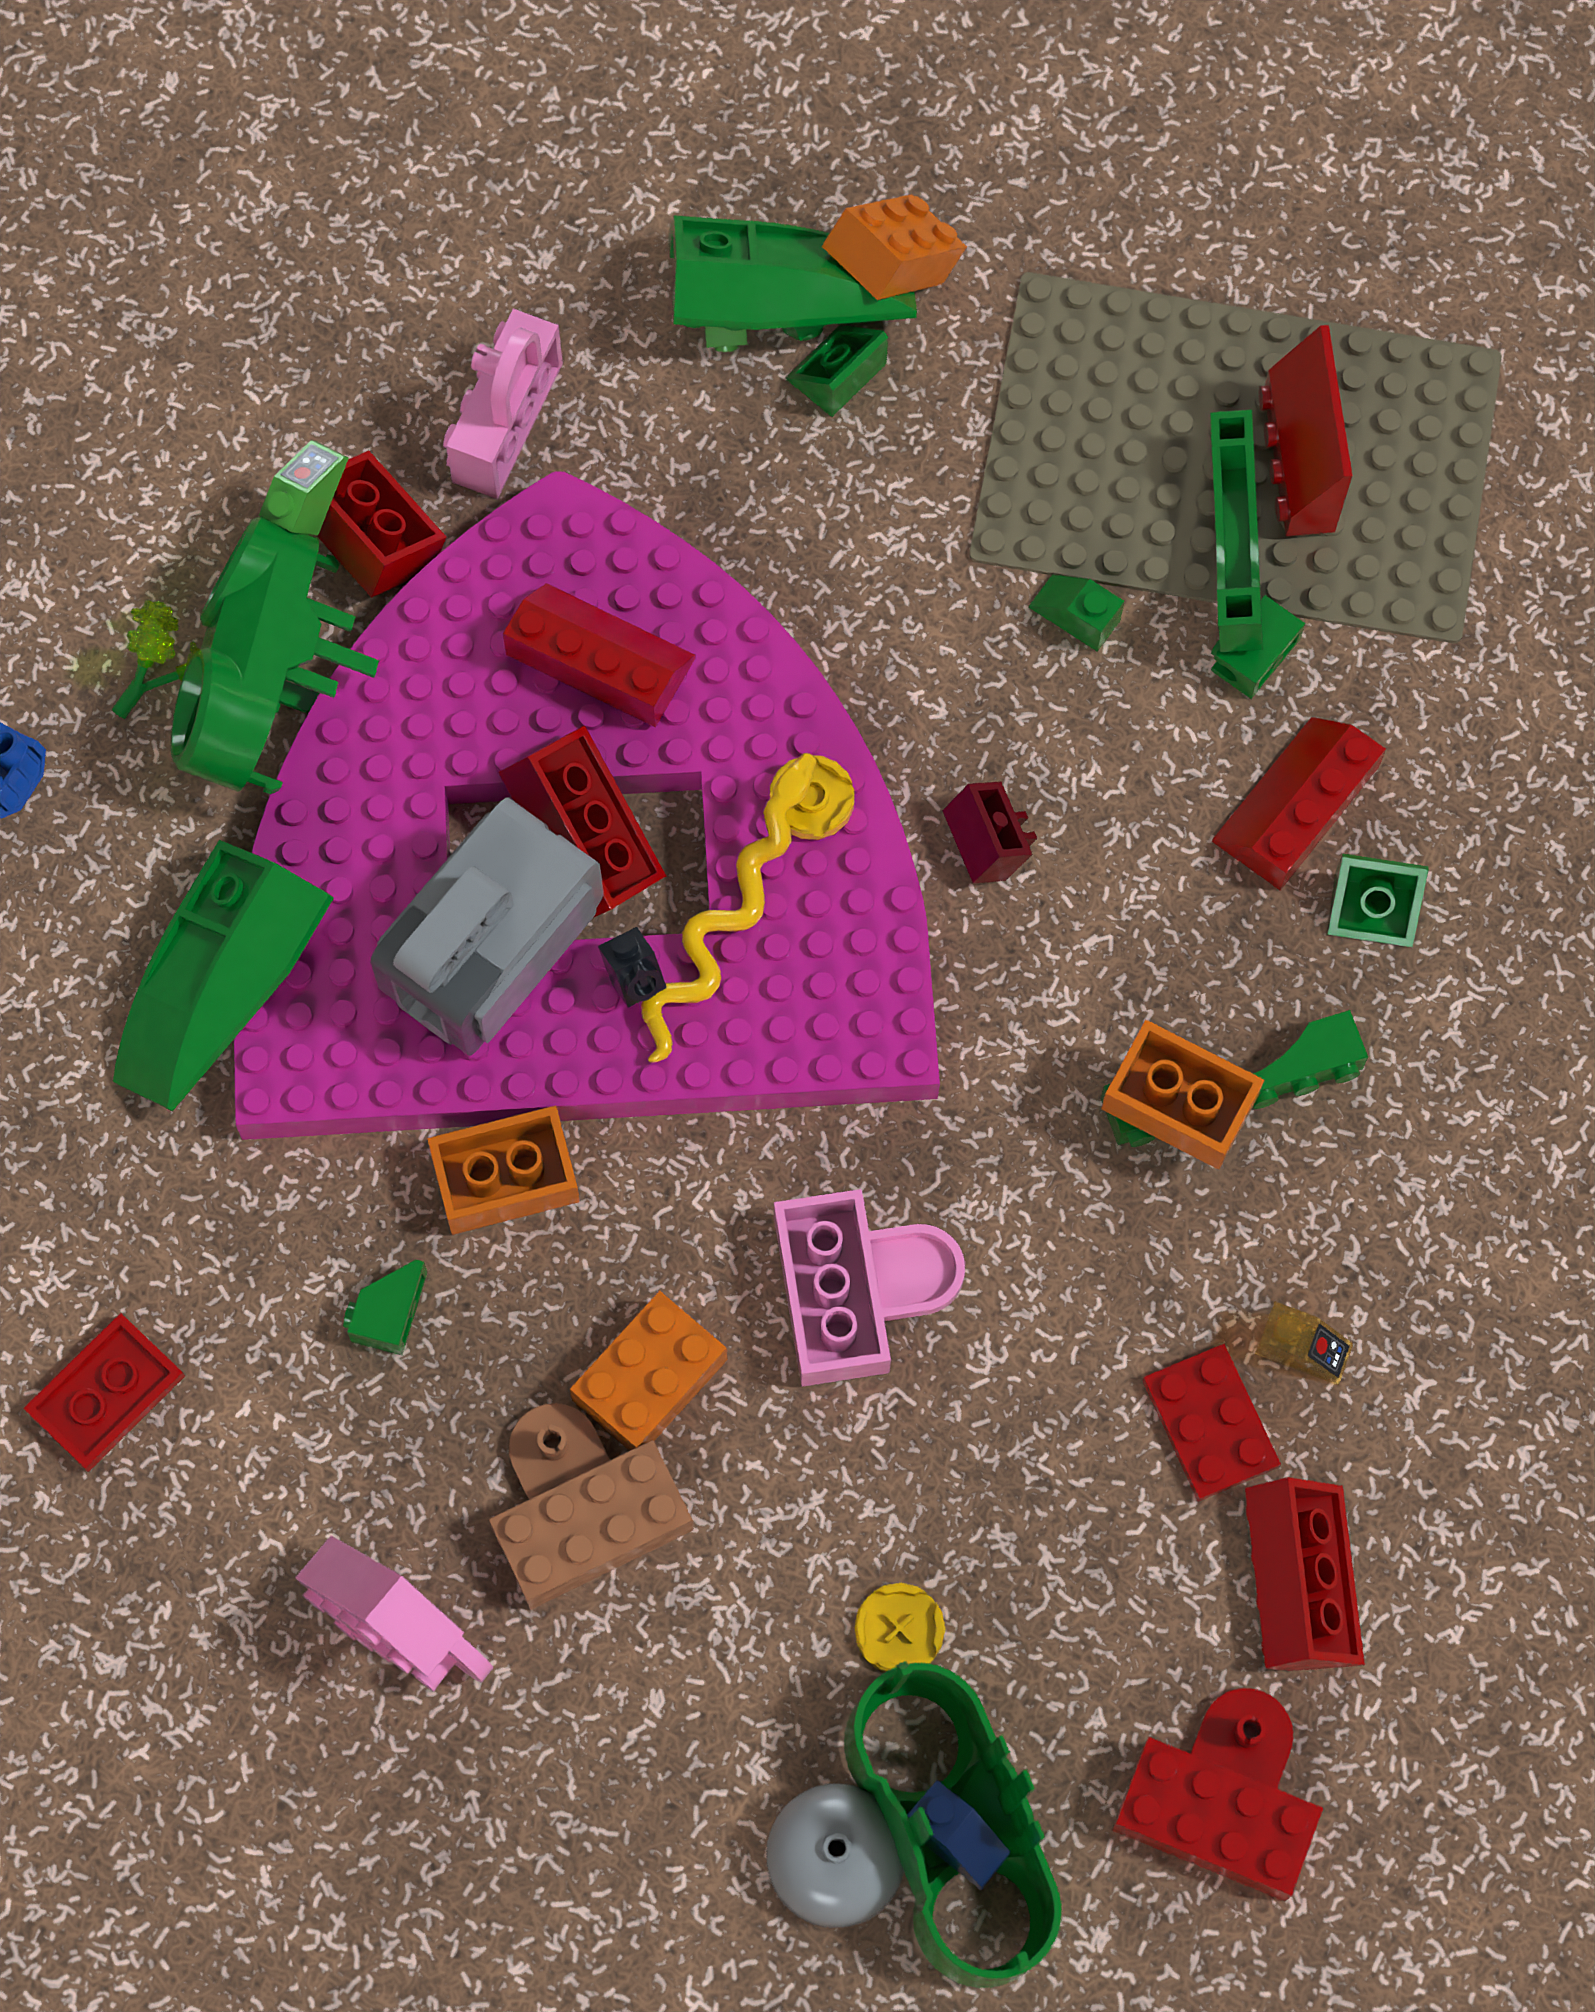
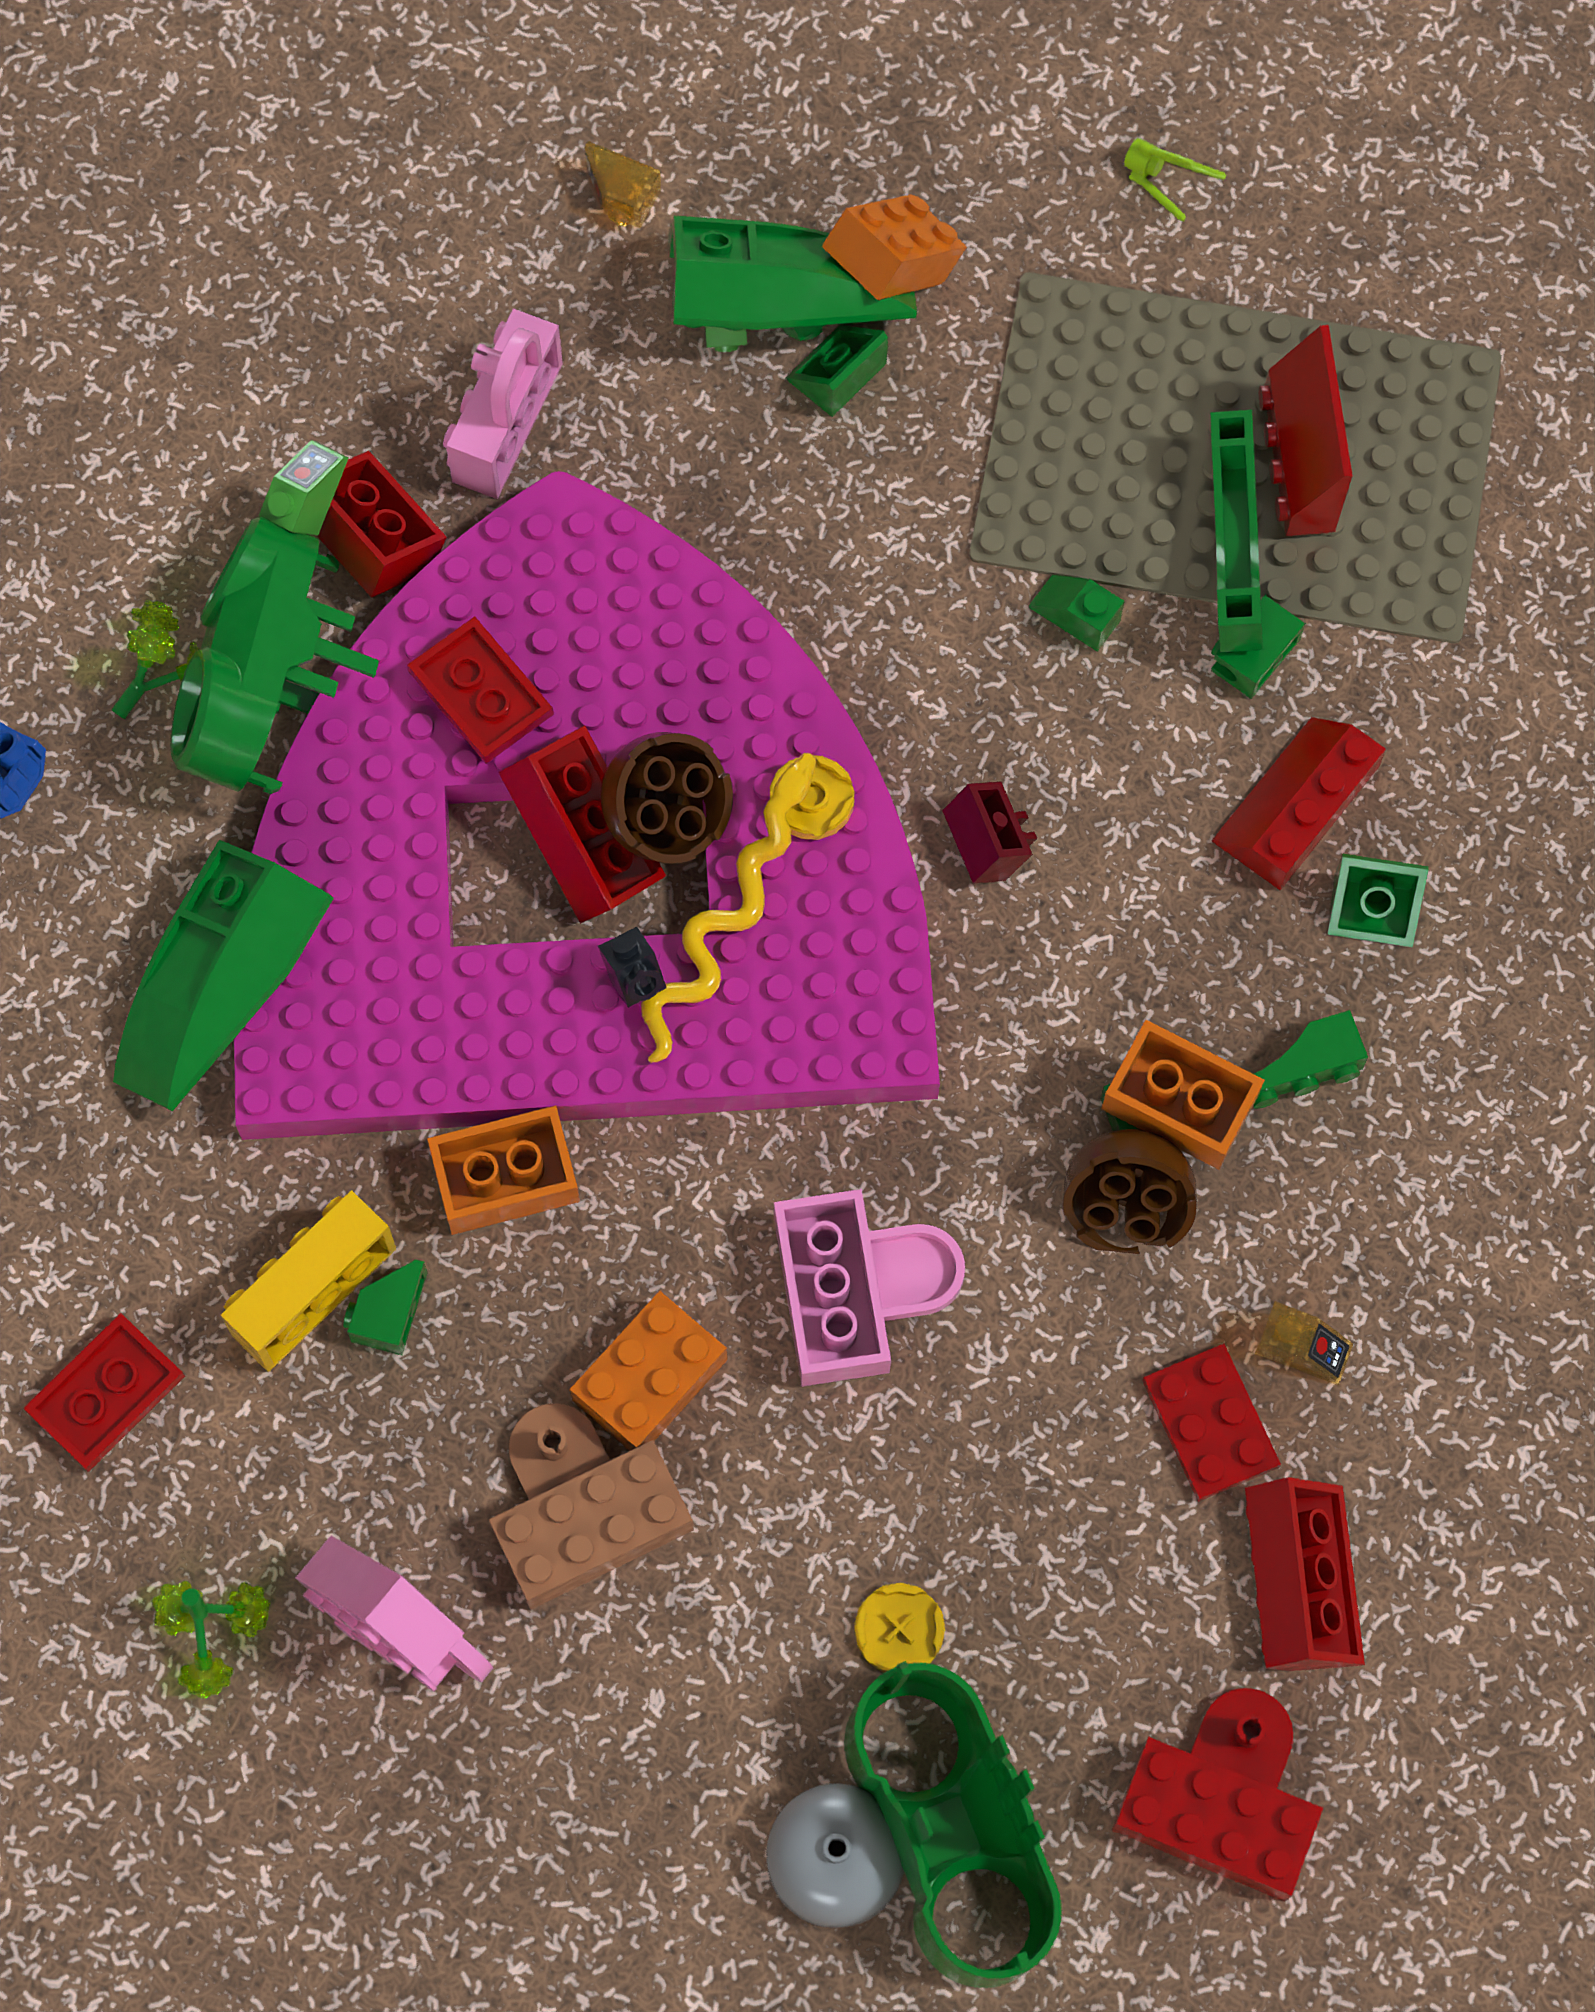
(185, 1610): none -> clear neon green plant
(308, 1280): none -> yellow brick
(480, 689): none -> red plate
(487, 927): light grey piece -> none
(597, 653): red slope -> none
(622, 185): none -> clear yellow slope
(678, 776): none -> reddish brown cylinder
(961, 1835): dark blue slope -> none
(1135, 1172): none -> reddish brown cylinder
(1148, 159): none -> lime plant

